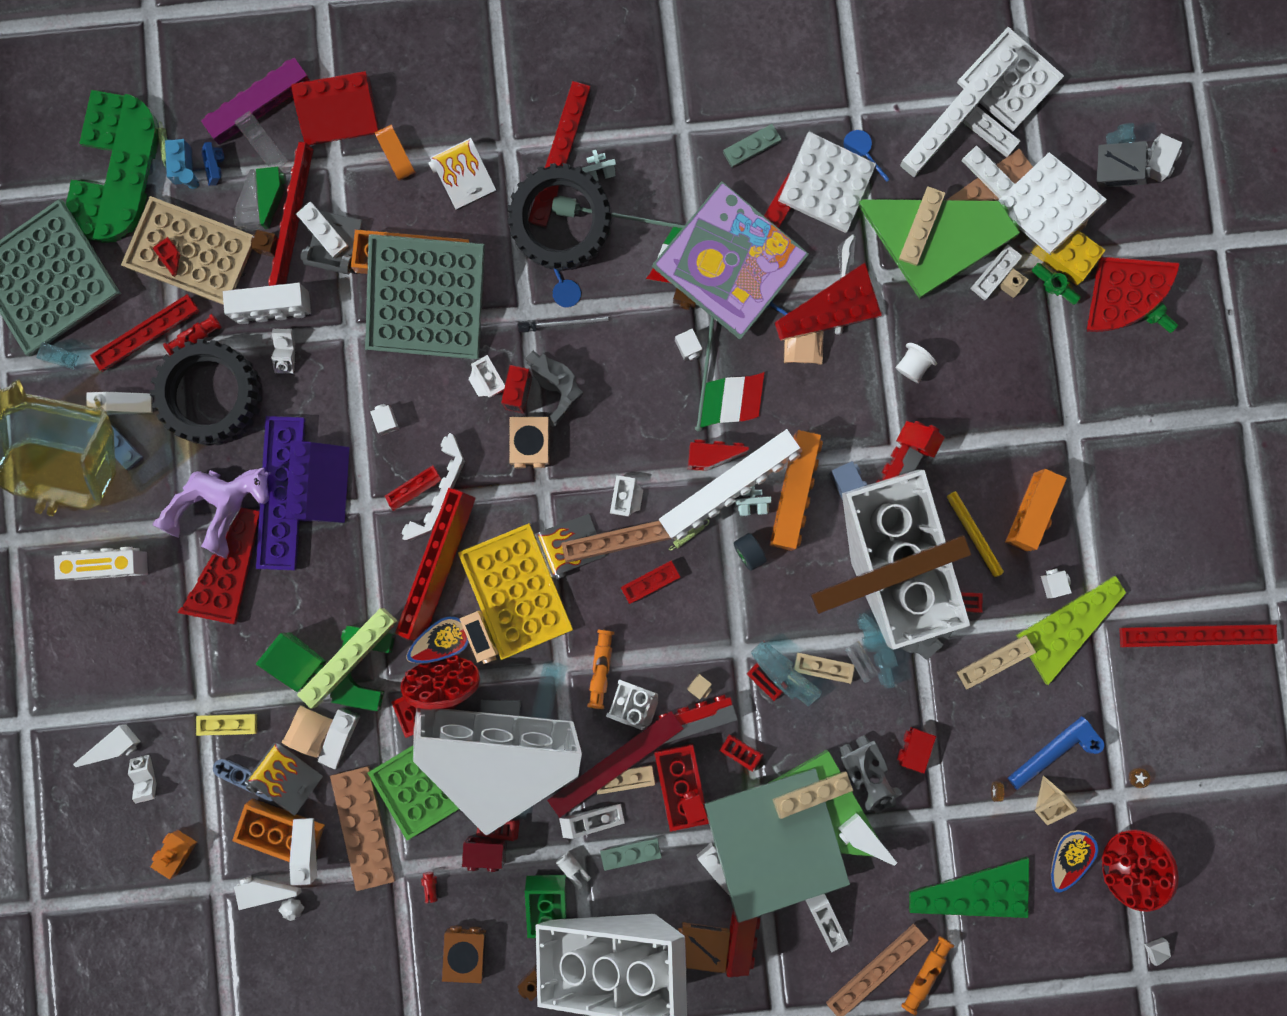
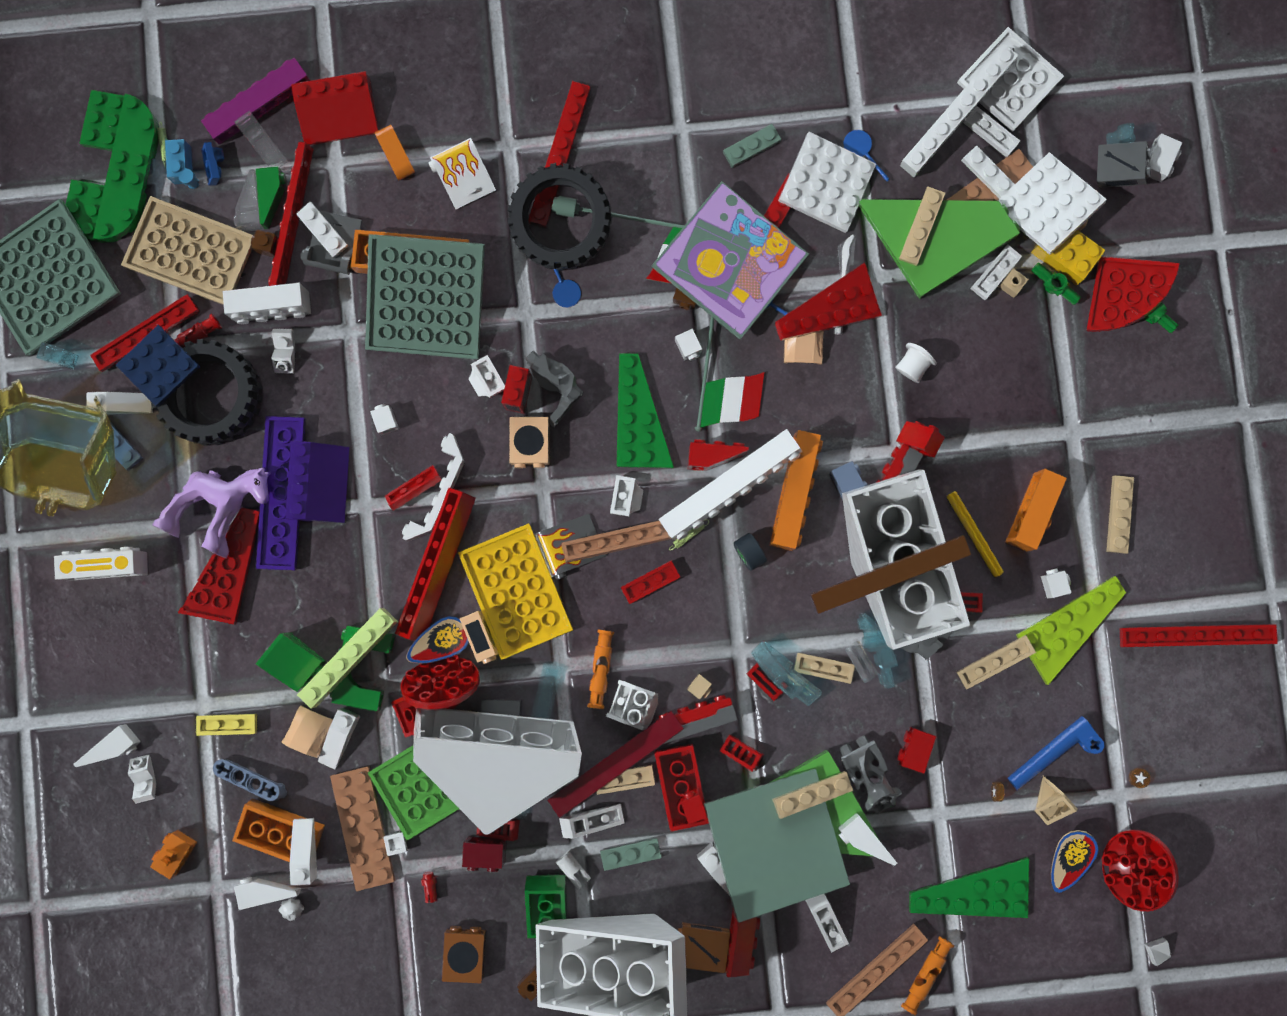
(158, 365): none -> dark blue plate
(168, 254): red tile -> none
(281, 777): dark grey door -> none
(395, 843): none -> white plate
(524, 326): flat silver piece -> none
(607, 166): light aqua hips -> none
(638, 430): none -> green wing
(761, 502): light aqua hips -> none
(1120, 514): none -> tan plate

